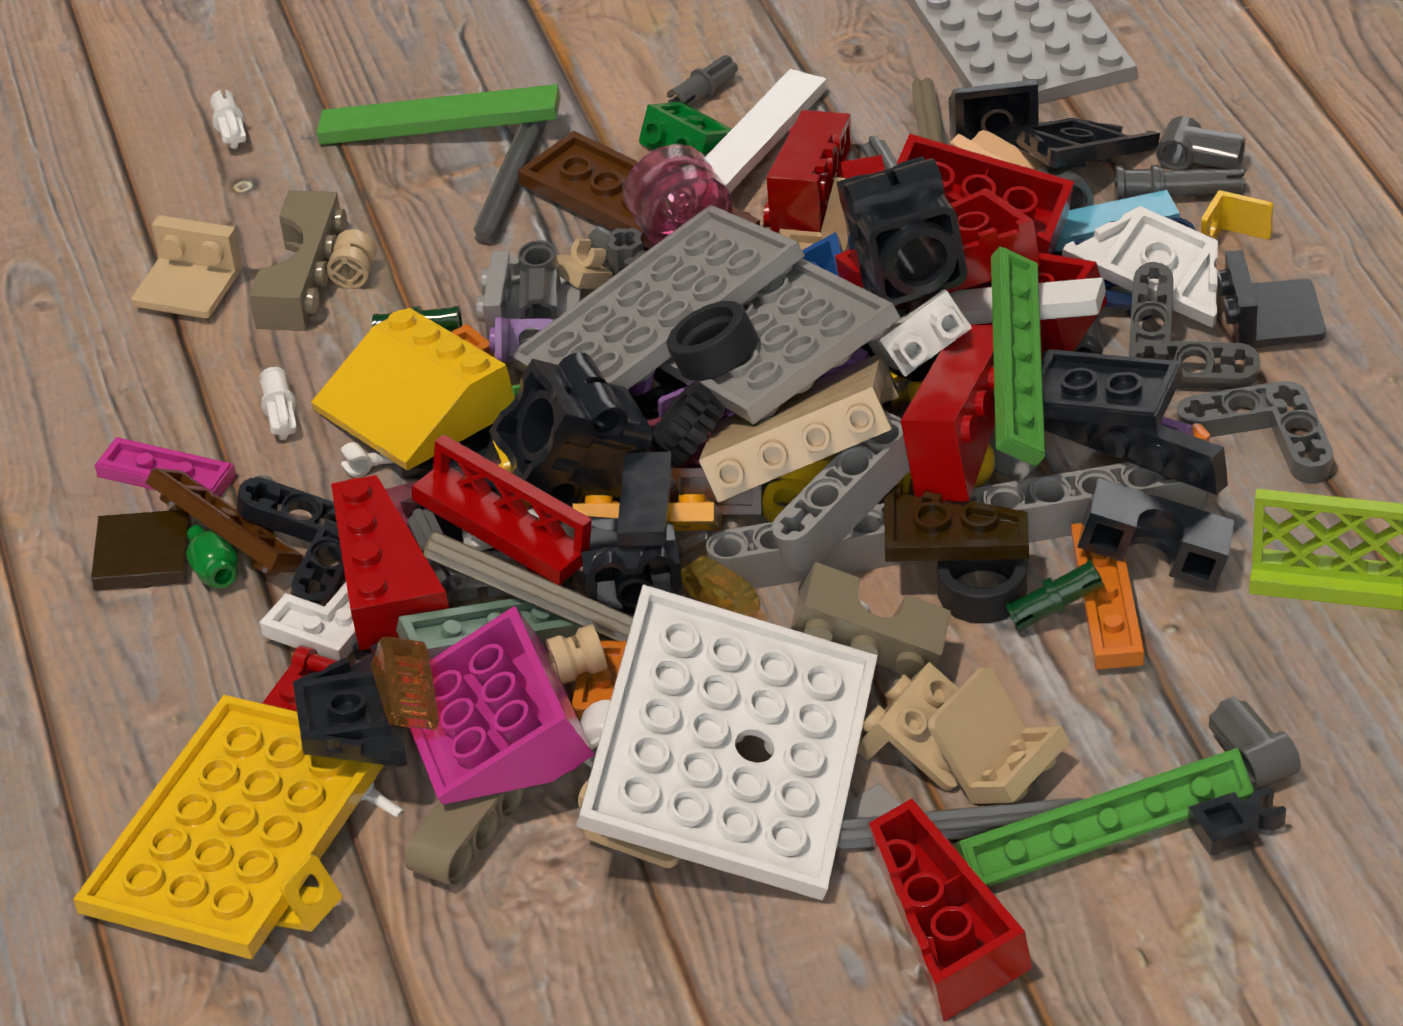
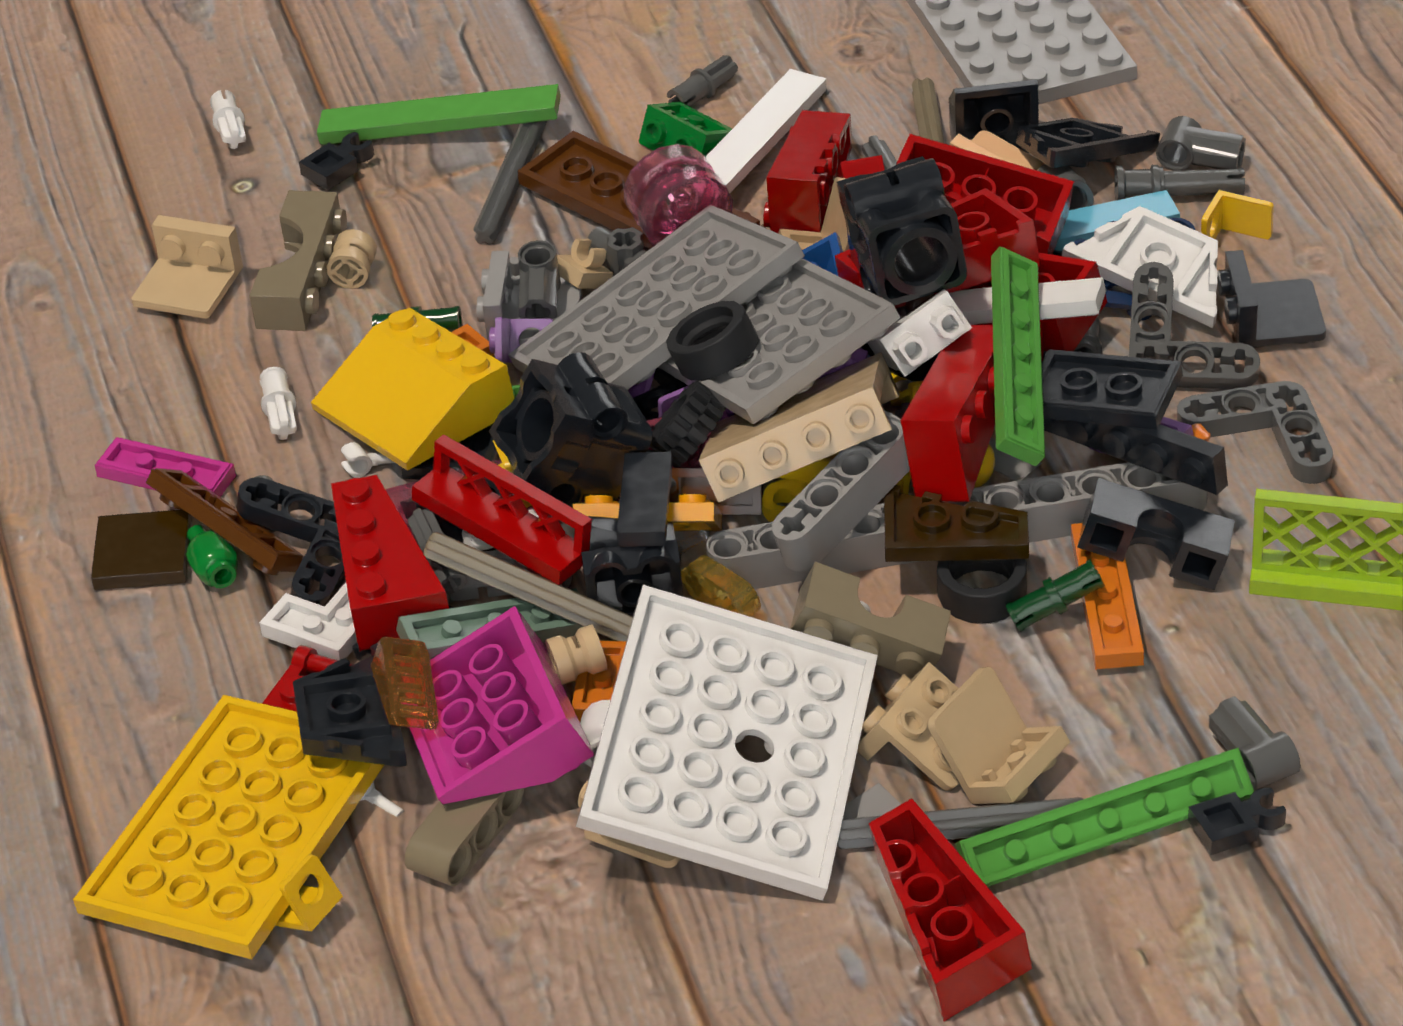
(334, 164): none -> black plate

